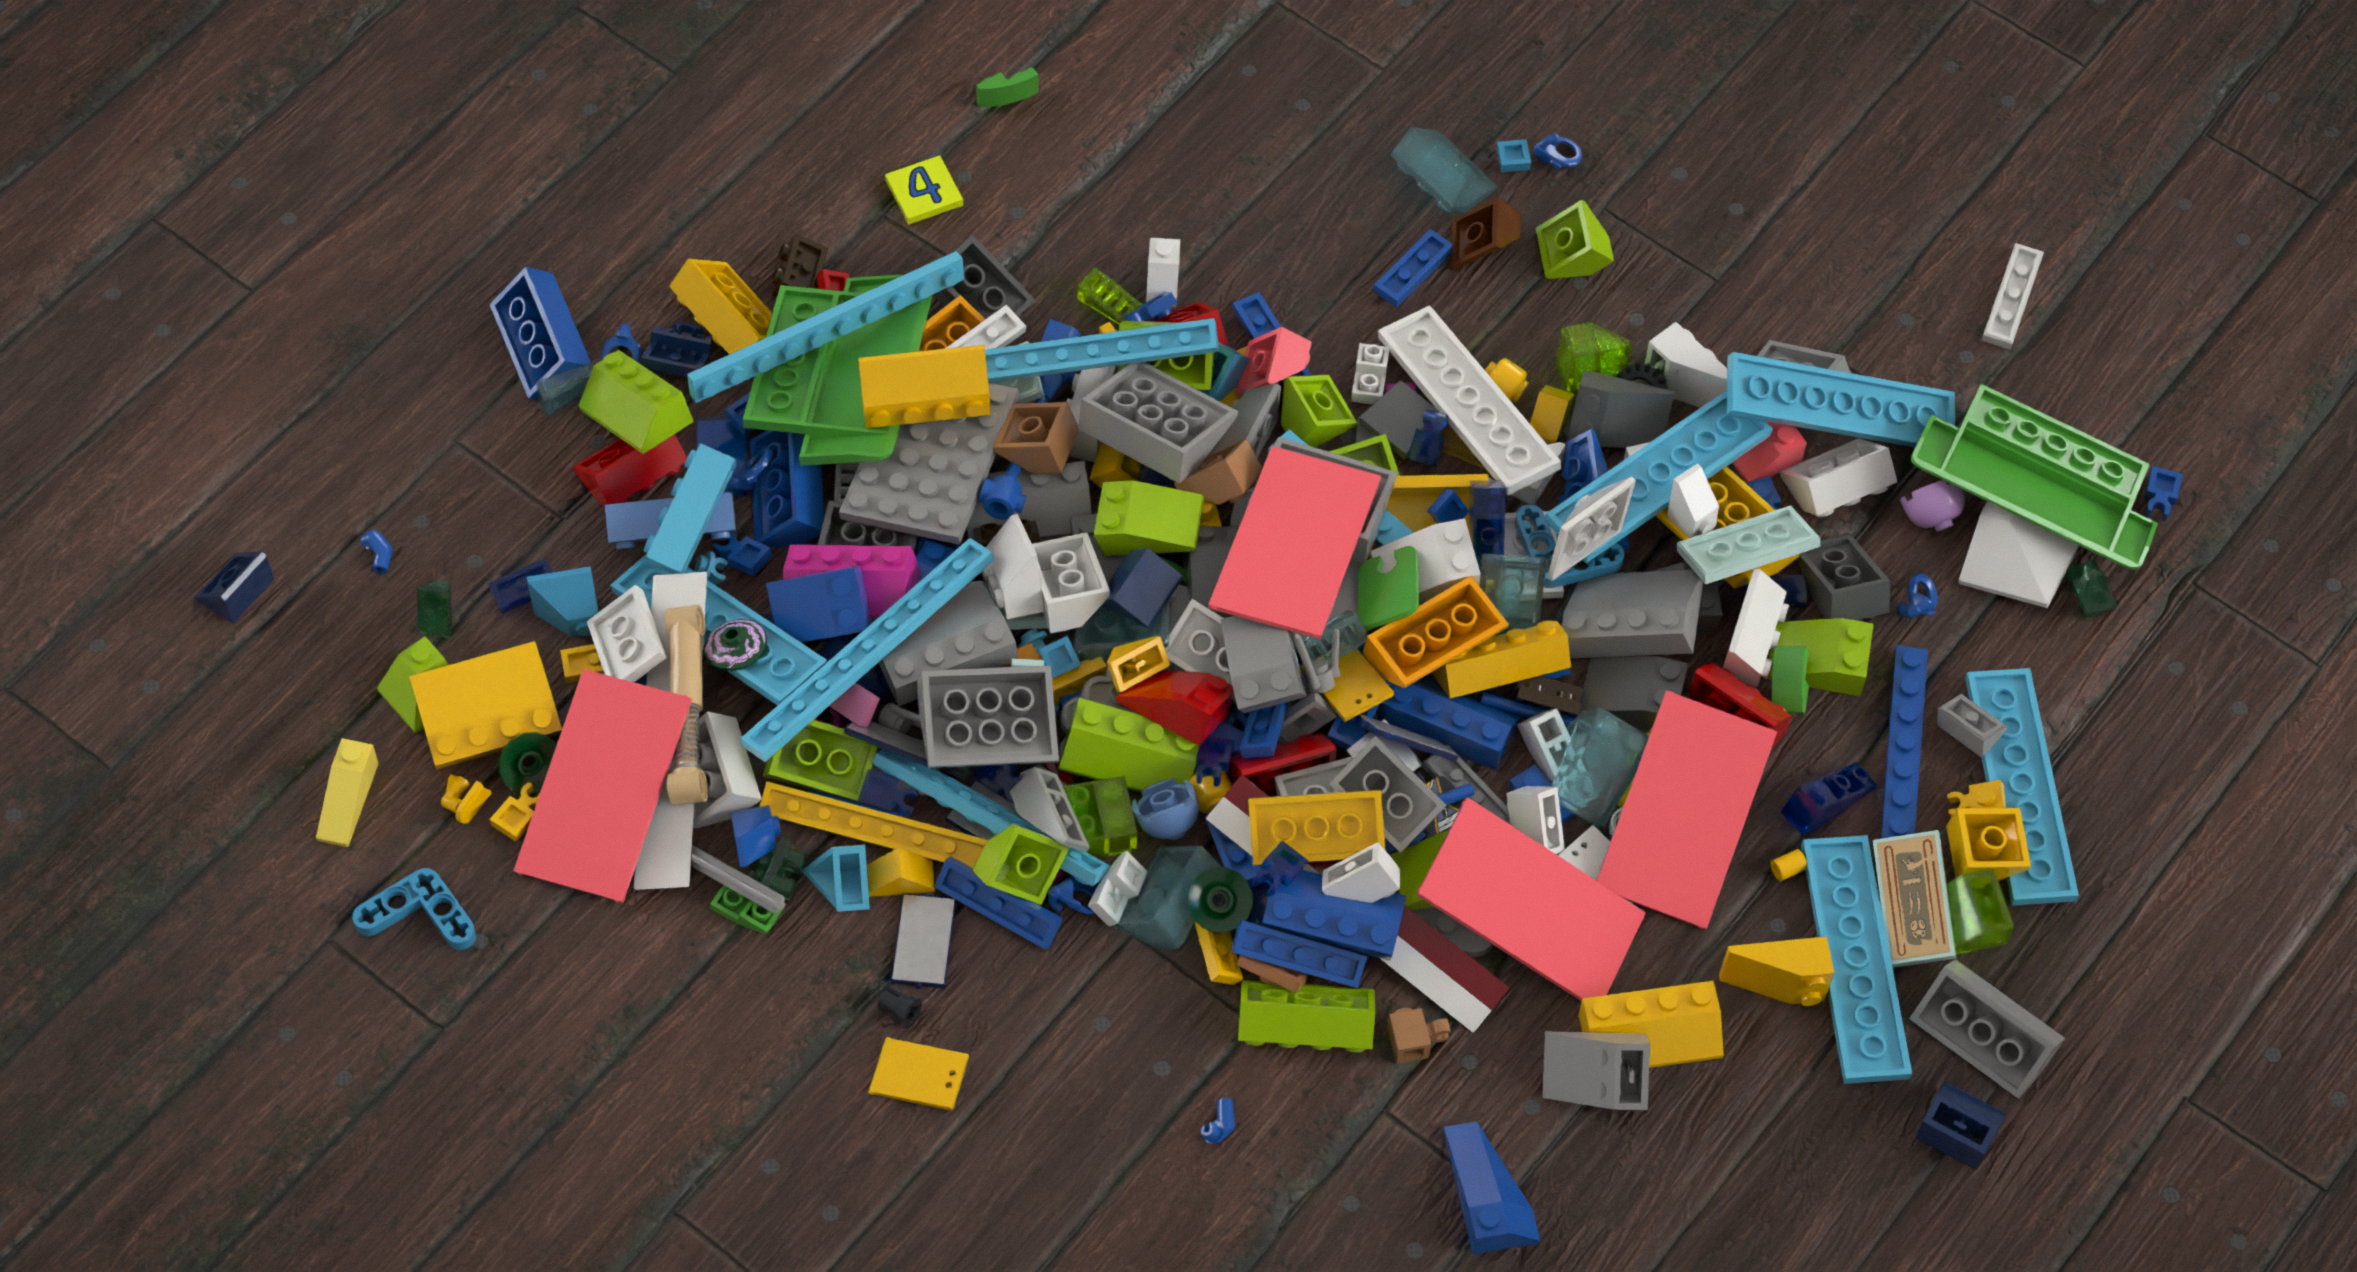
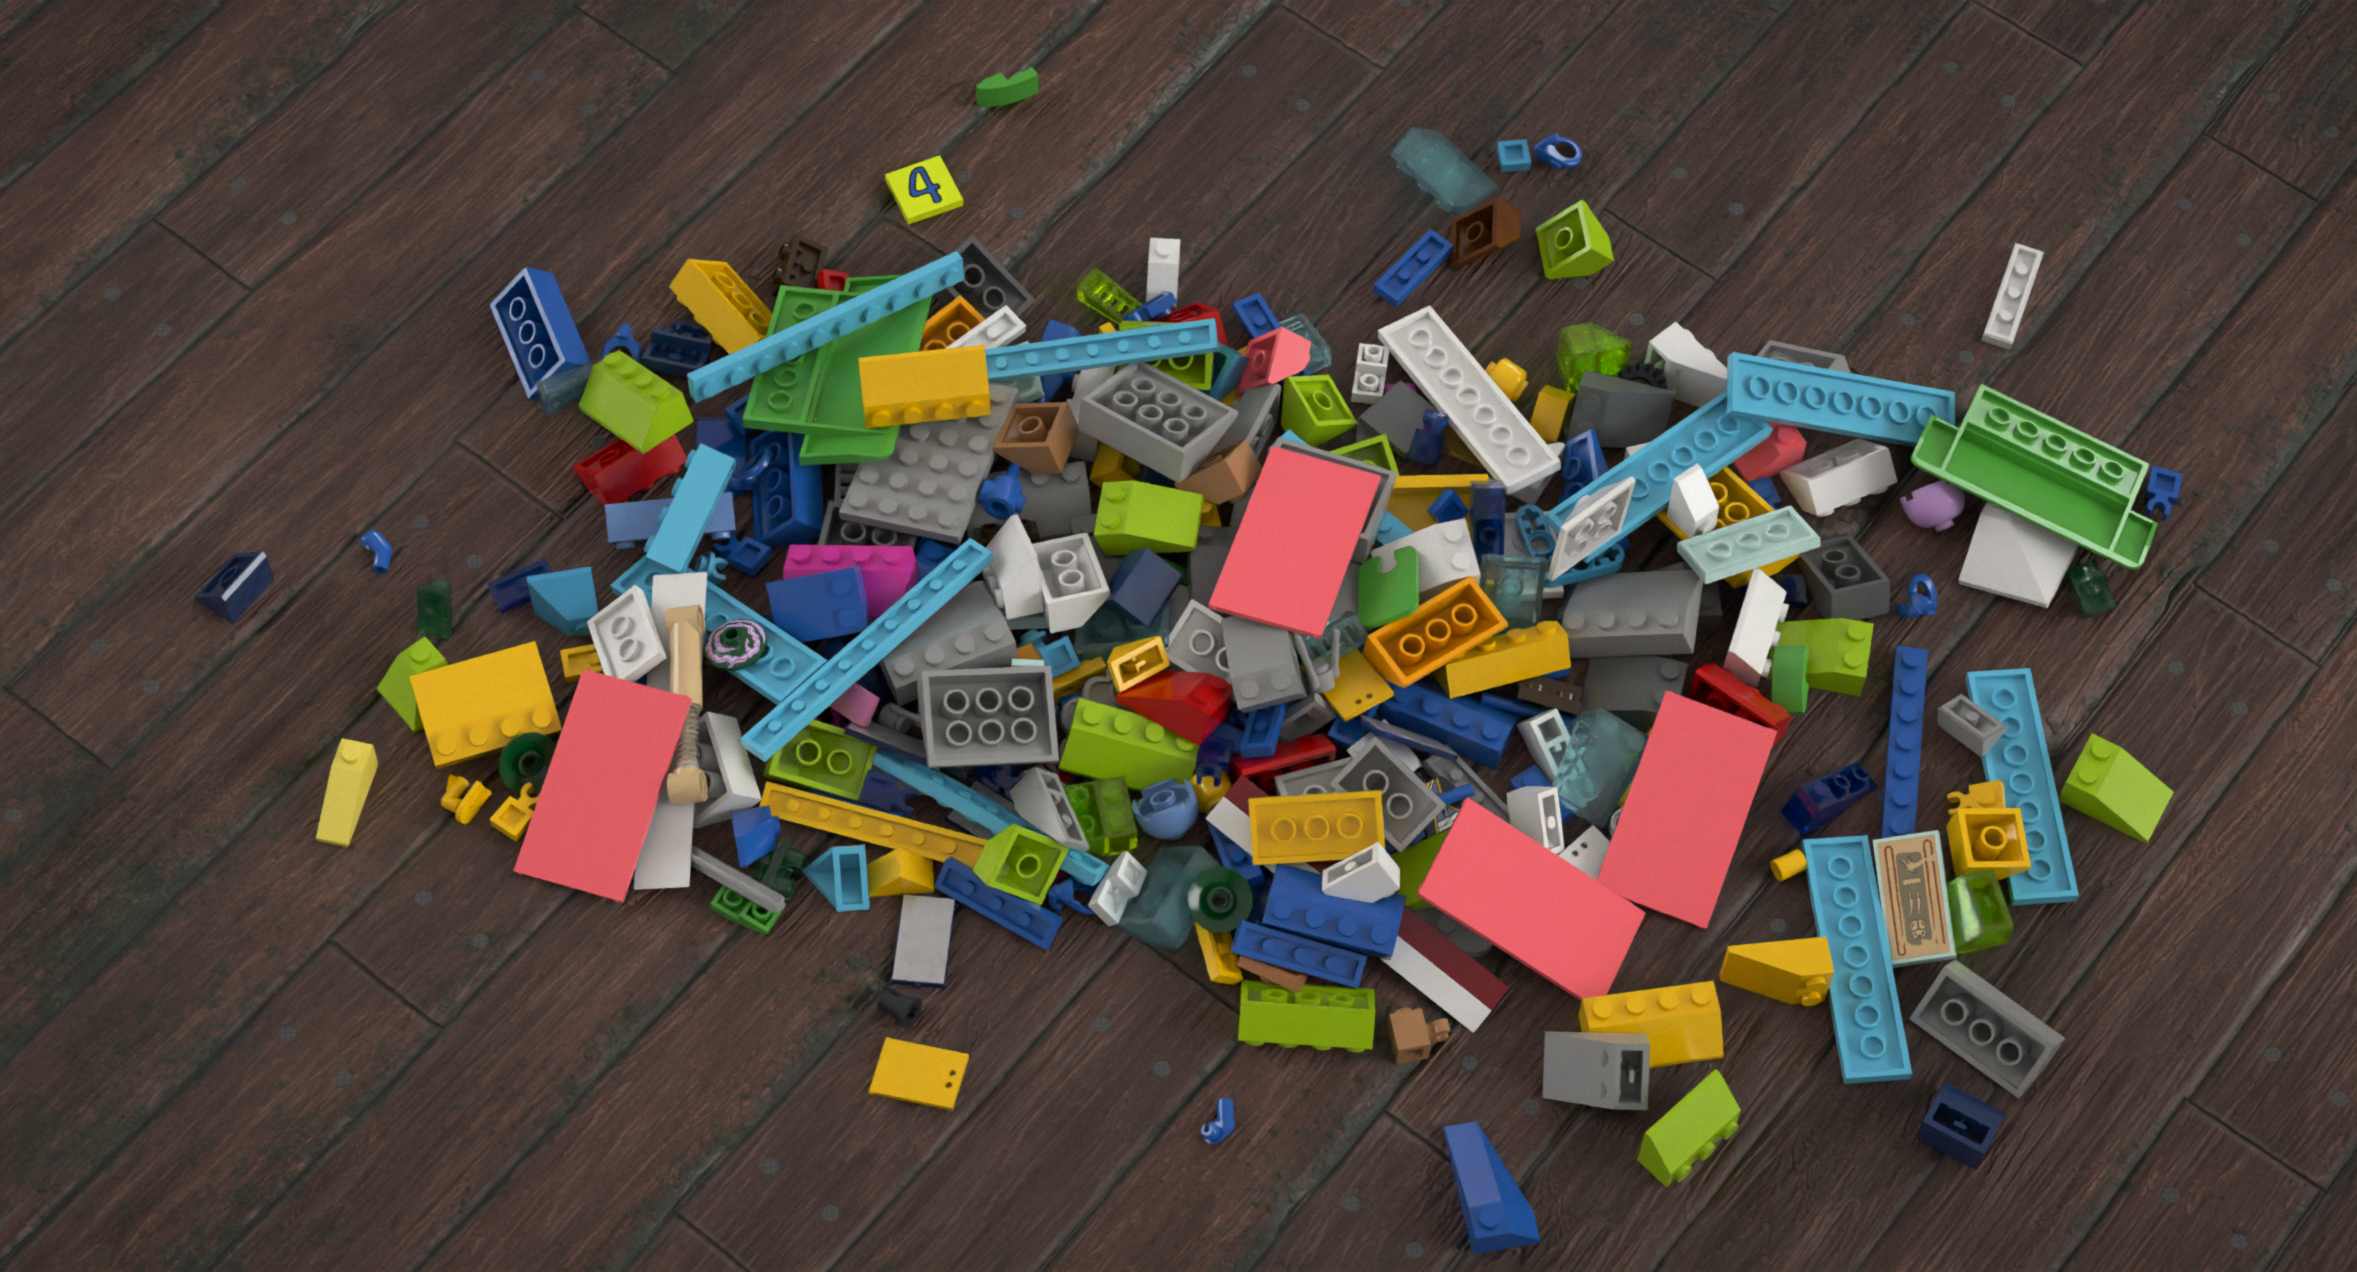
(415, 899): dark azure beam -> none
(1280, 867): clear blue plate -> none
(1321, 352): none -> clear light blue slope
(1690, 1130): none -> lime slope
(2116, 789): none -> lime slope

